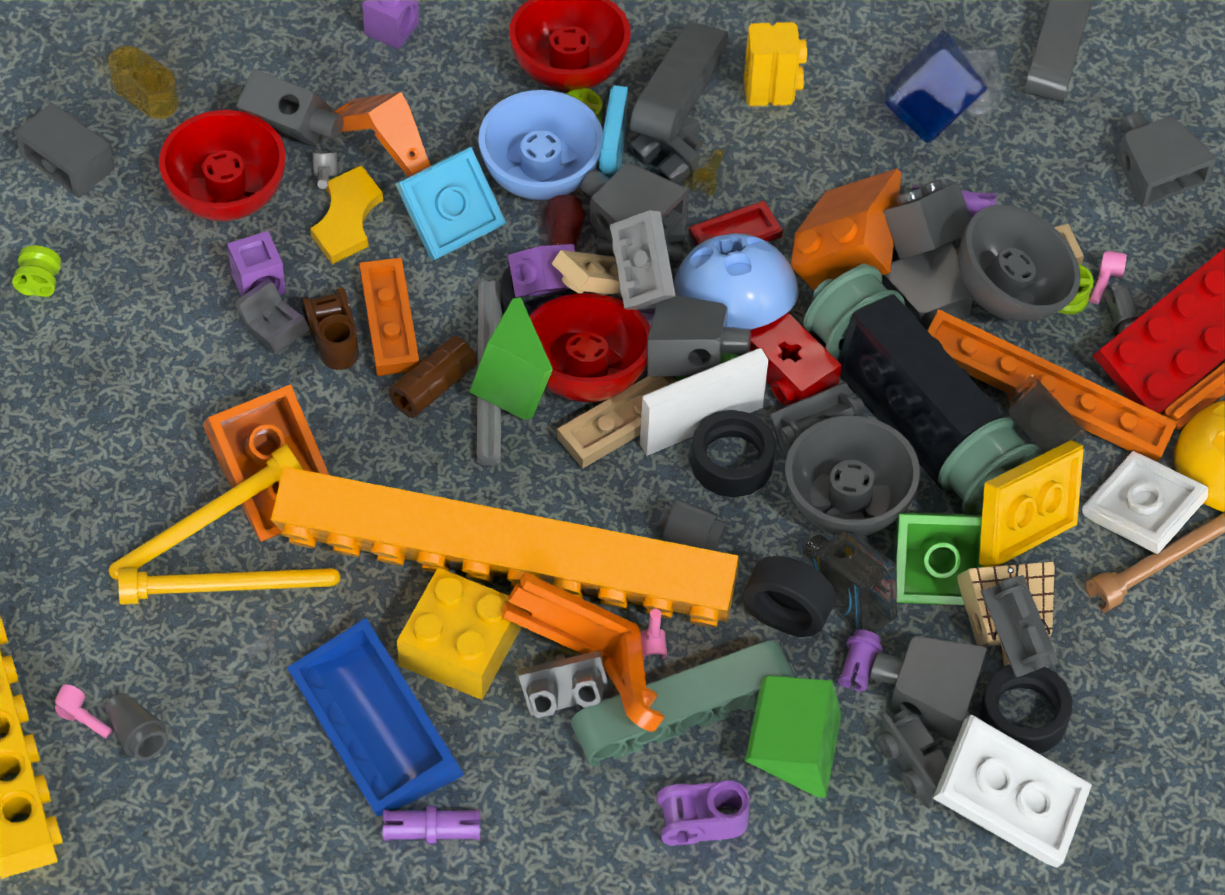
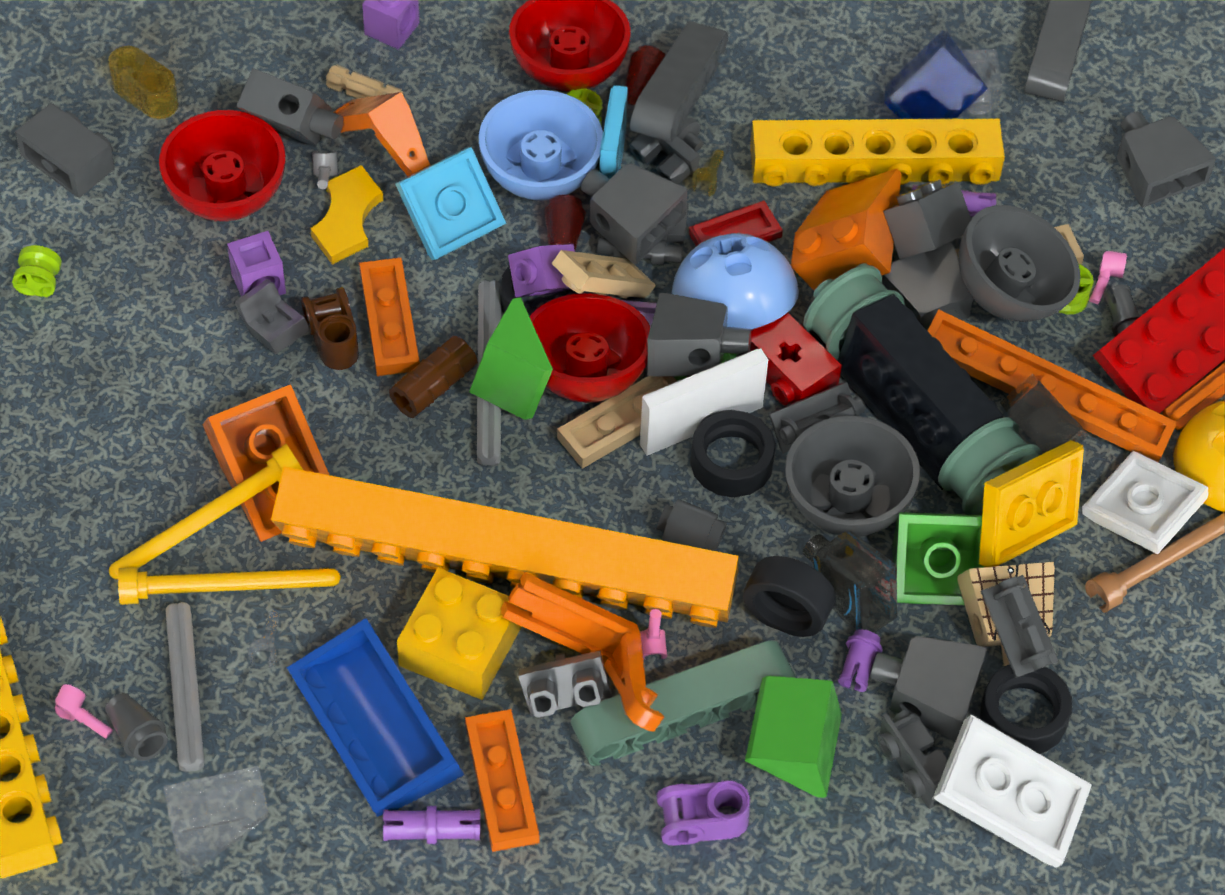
(184, 687): none -> light grey axle
(213, 814): none -> clear wing
(356, 84): none -> tan axle
(502, 780): none -> orange plate
(640, 70): none -> clear red cone
(642, 261): light grey bracket -> none
(773, 63): yellow brick -> none
(859, 149): none -> yellow brick

